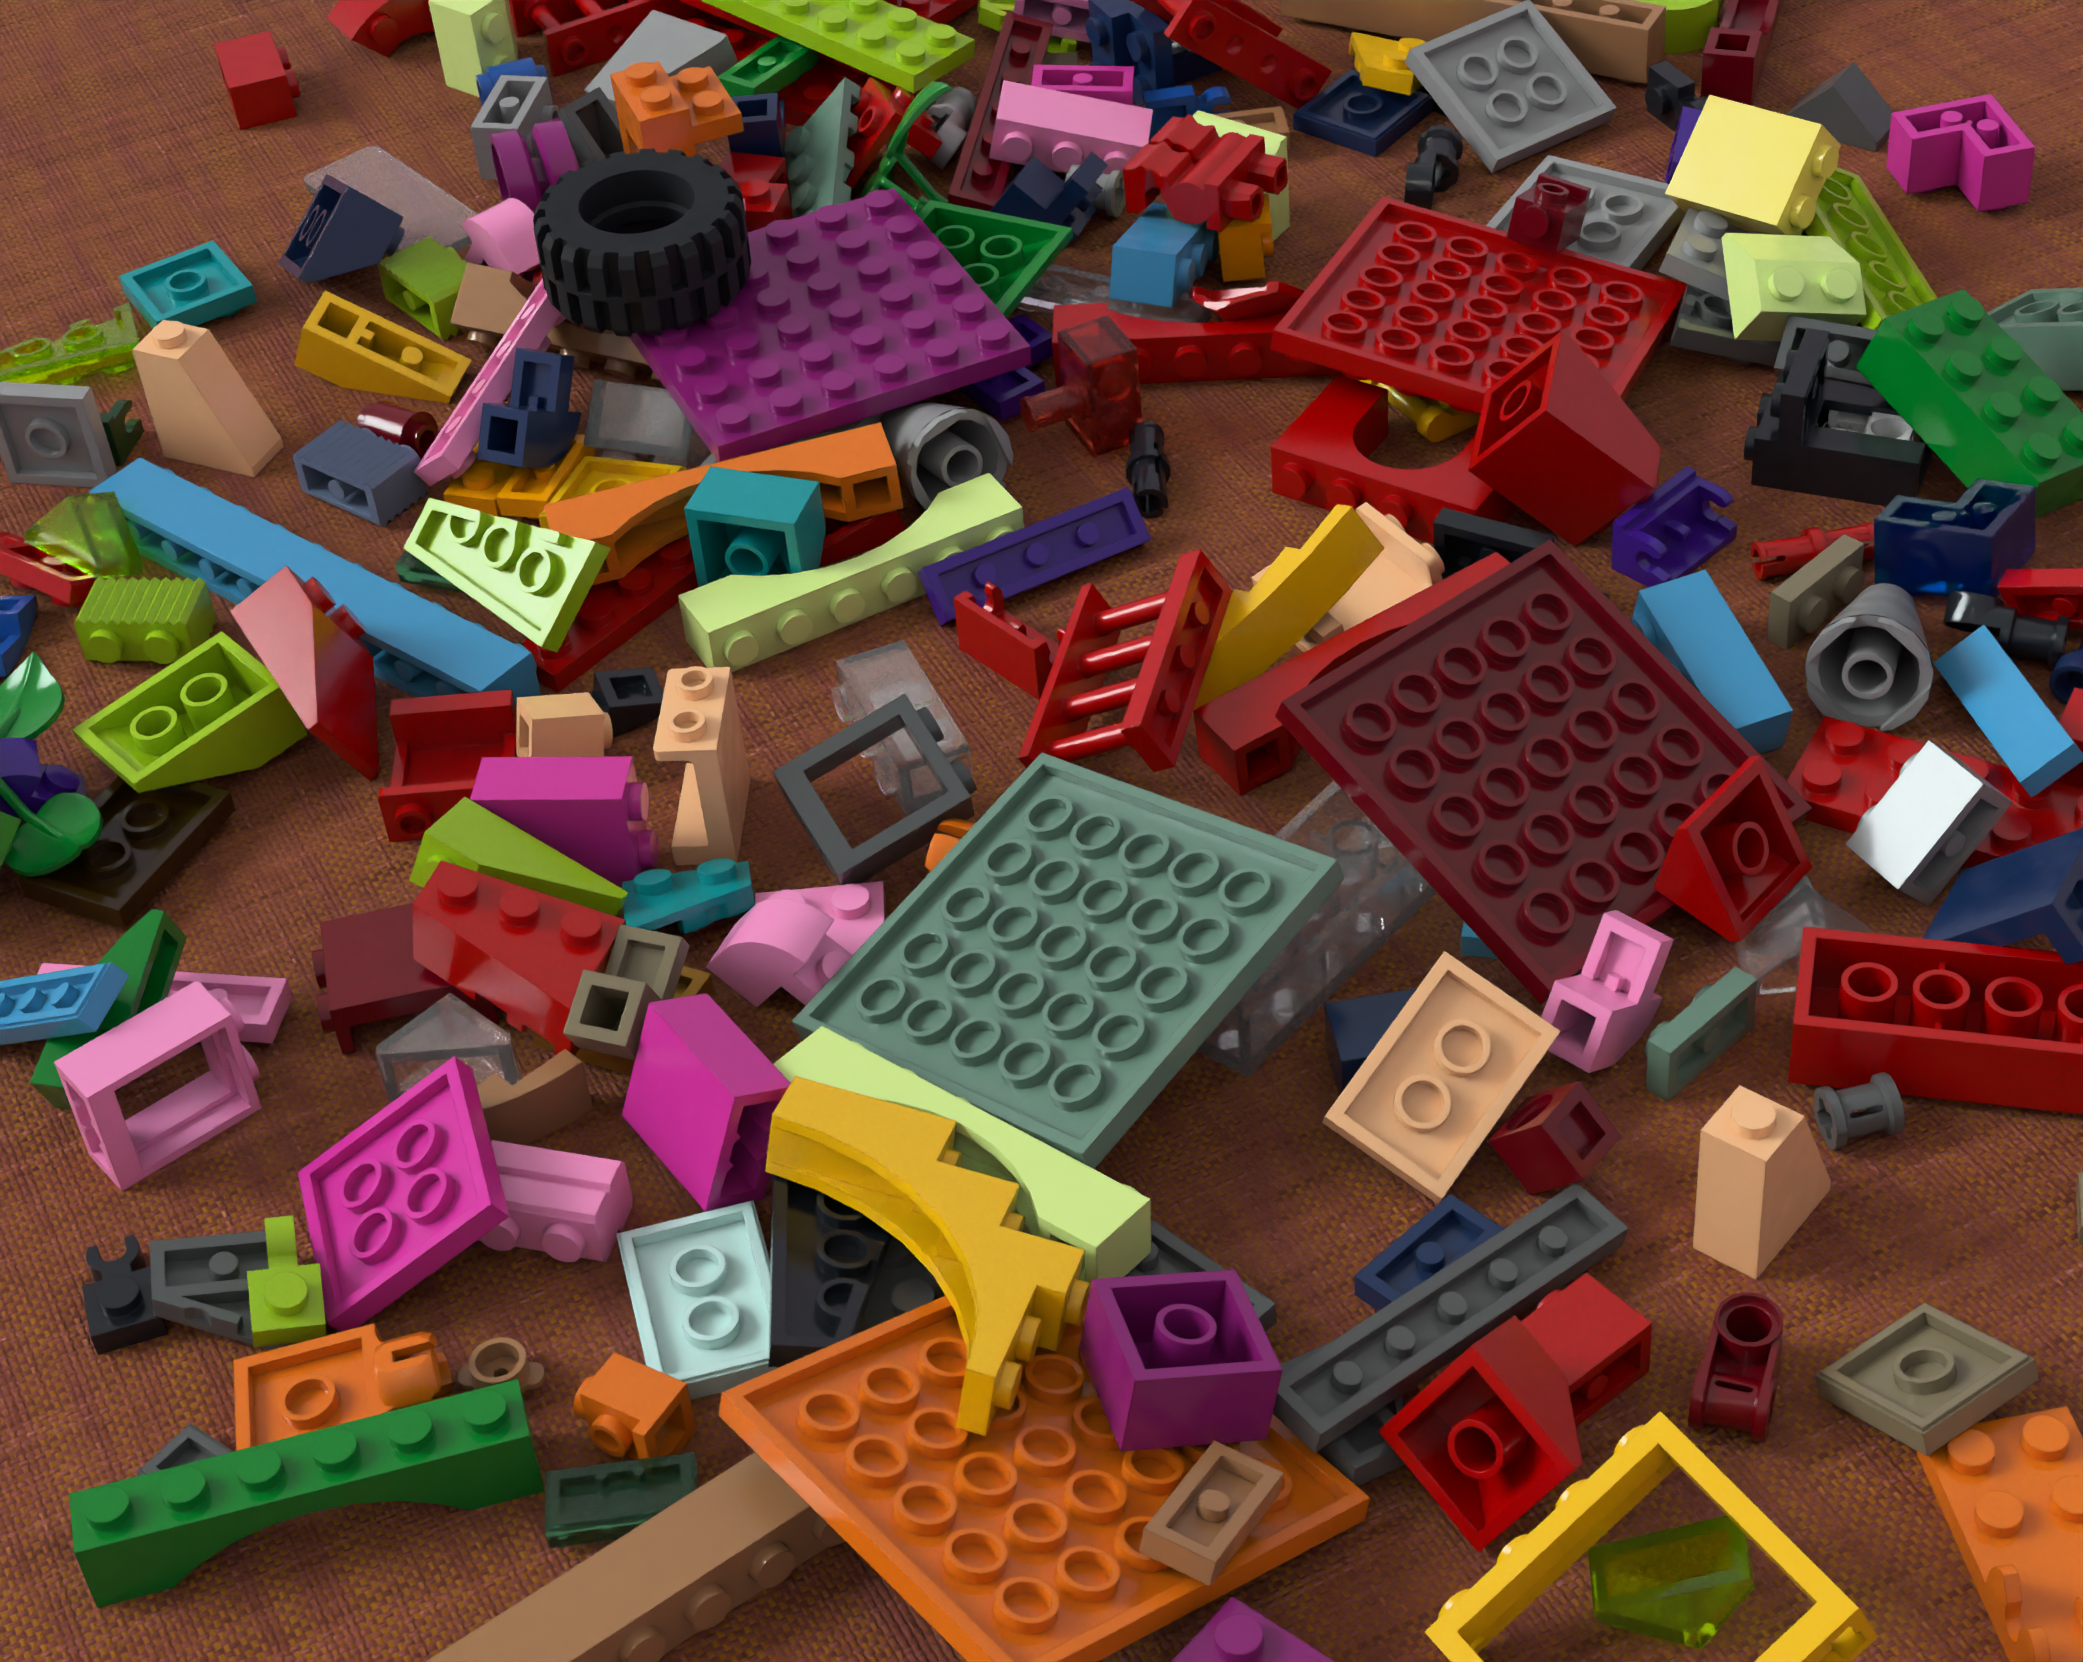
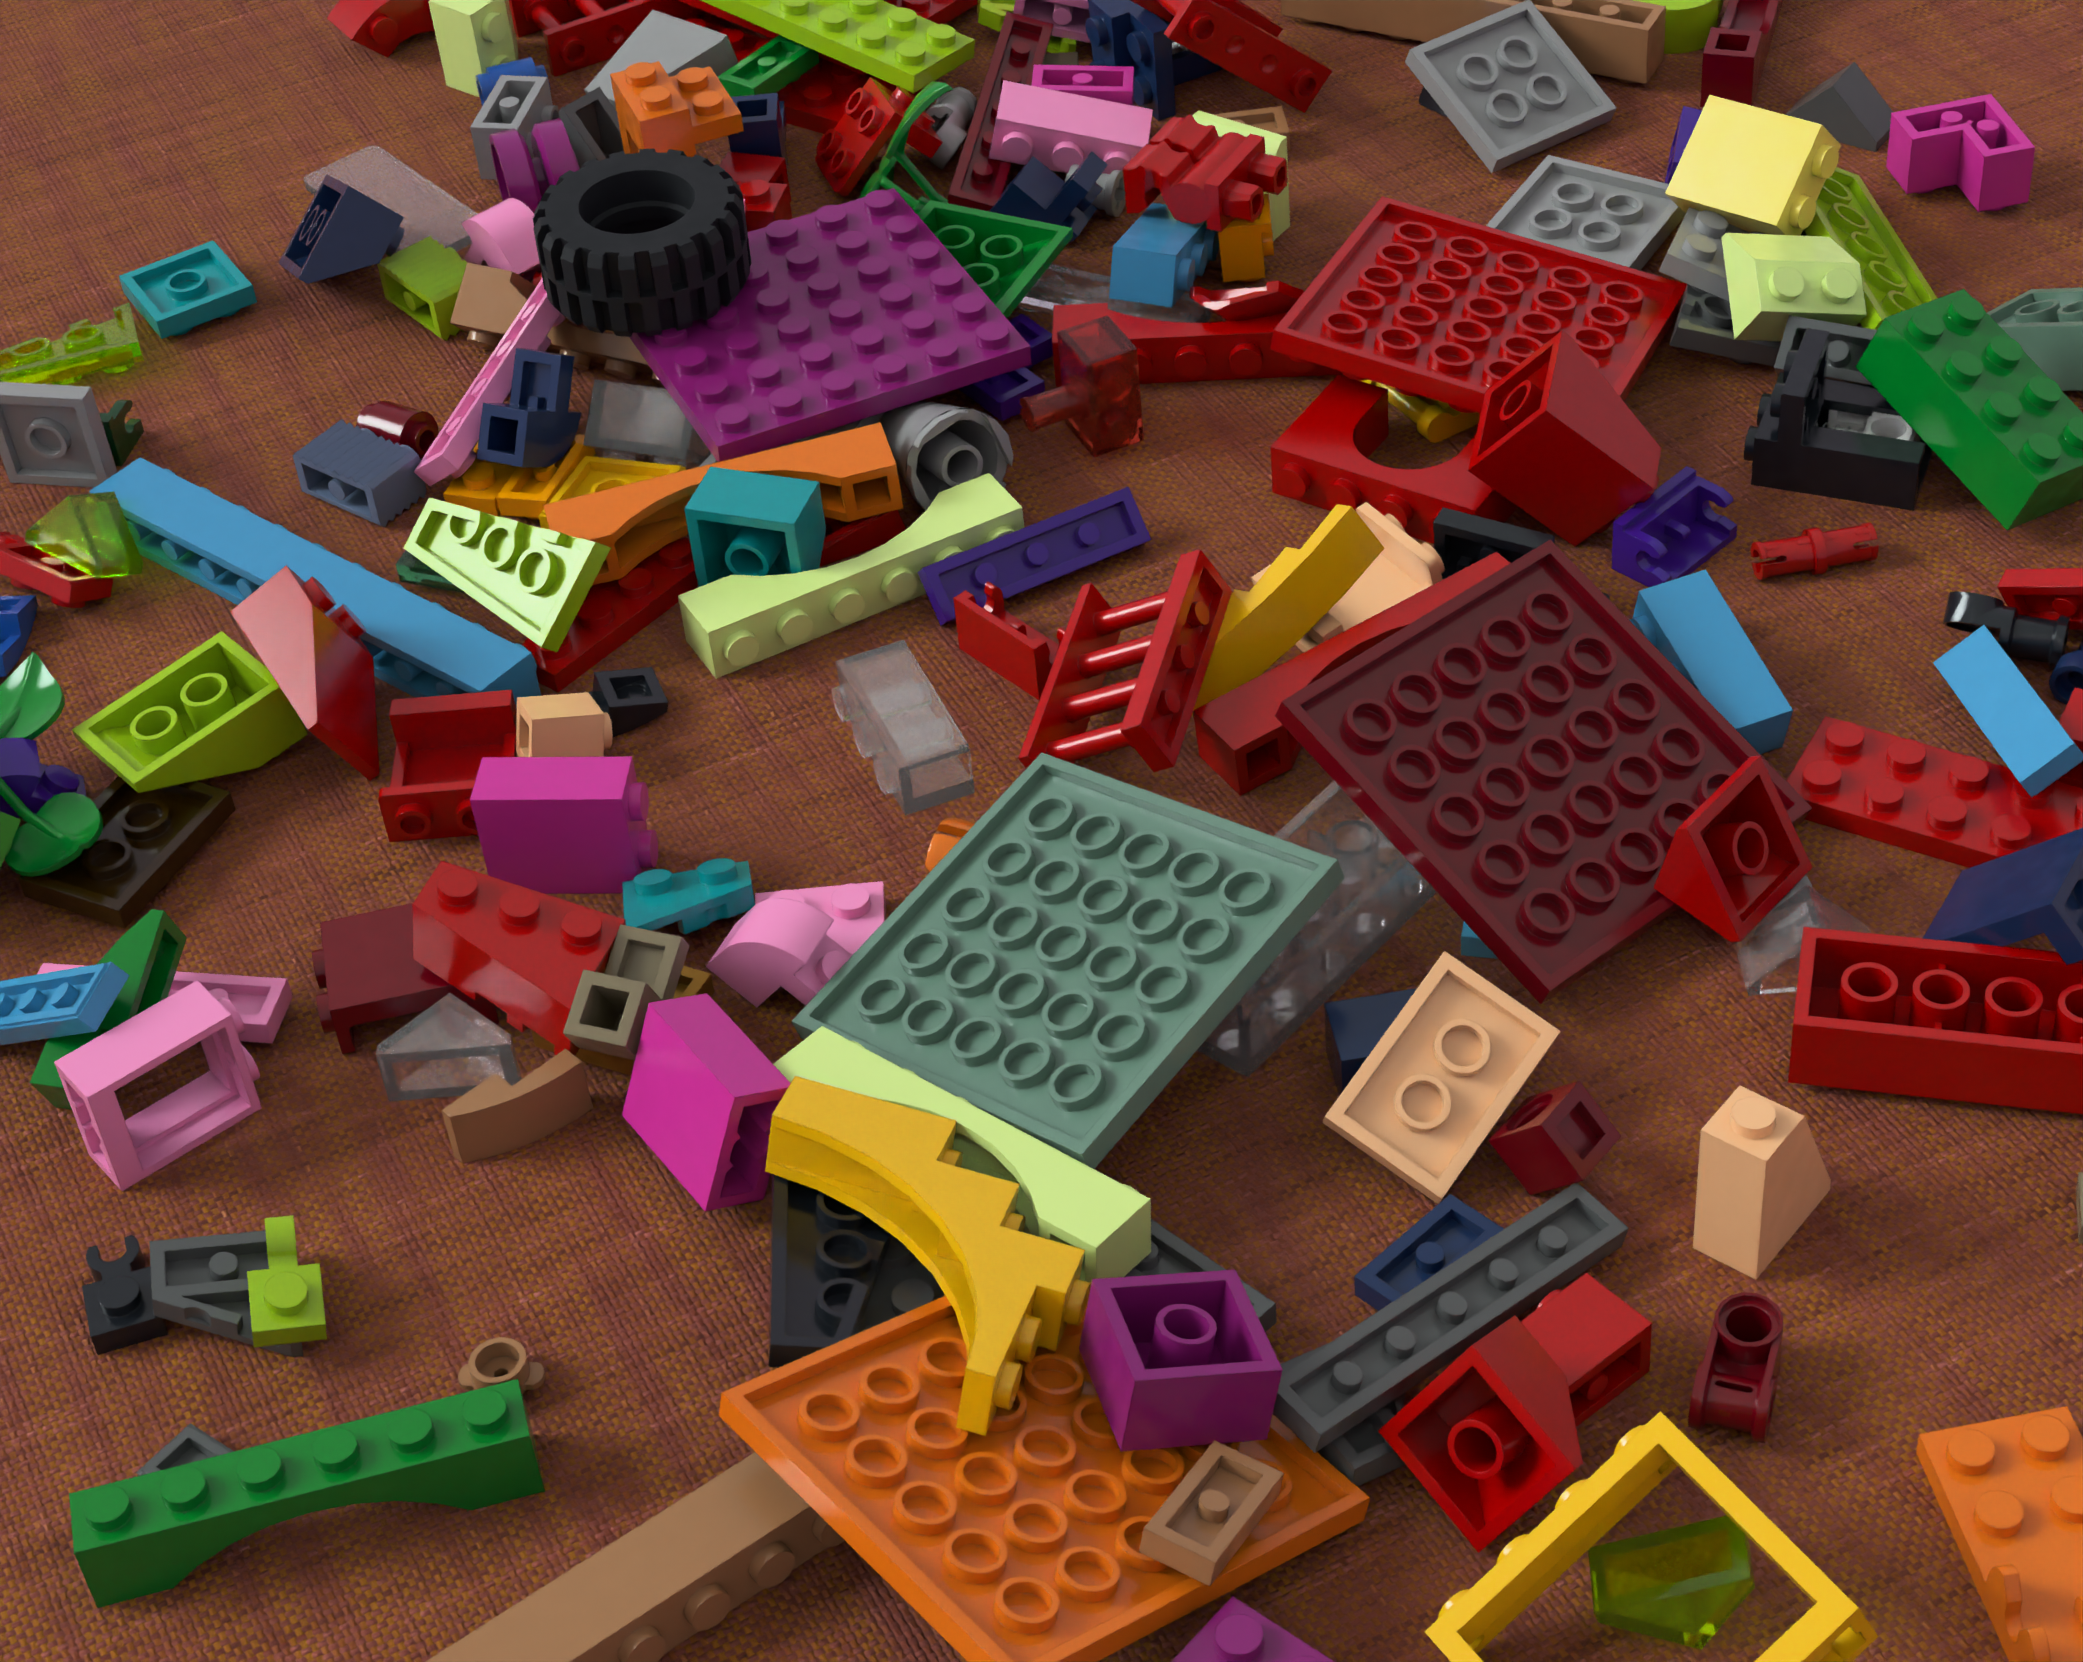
(144, 619): lime brick -> none
(202, 402): light nougat slope -> none
(258, 79): red brick -> none
(334, 1382): orange plate -> none
(375, 354): yellow slope -> none
(402, 1195): dark pink plate -> none
(494, 847): lime slope -> none
(560, 1202): bright pink brick -> none
(614, 1497): clear green plate -> none
(635, 1410): orange brick -> none
(702, 1297): light aqua tile -> none
(704, 727): light nougat panel -> none
(819, 153): sand green wing -> none
(903, 837): dark grey window -> none
(1148, 469): black pin -> none
(1180, 102): blue plate -> none
(1361, 115): dark blue tile -> none
(1383, 62): yellow wing -> none
(1434, 167): black connector -> none
(1549, 214): dark red brick -> none
(1613, 996): bright pink brick -> none
(1669, 92): black plate -> none
(1700, 1033): sand green plate -> none
(1815, 592): dark tan plate -> none
(1871, 661): light grey cone -> none
(1883, 1110): dark grey bush -> none
(1926, 1378): dark tan plate -> none
(1928, 823): brick -> none
(1956, 545): clear blue brick -> none

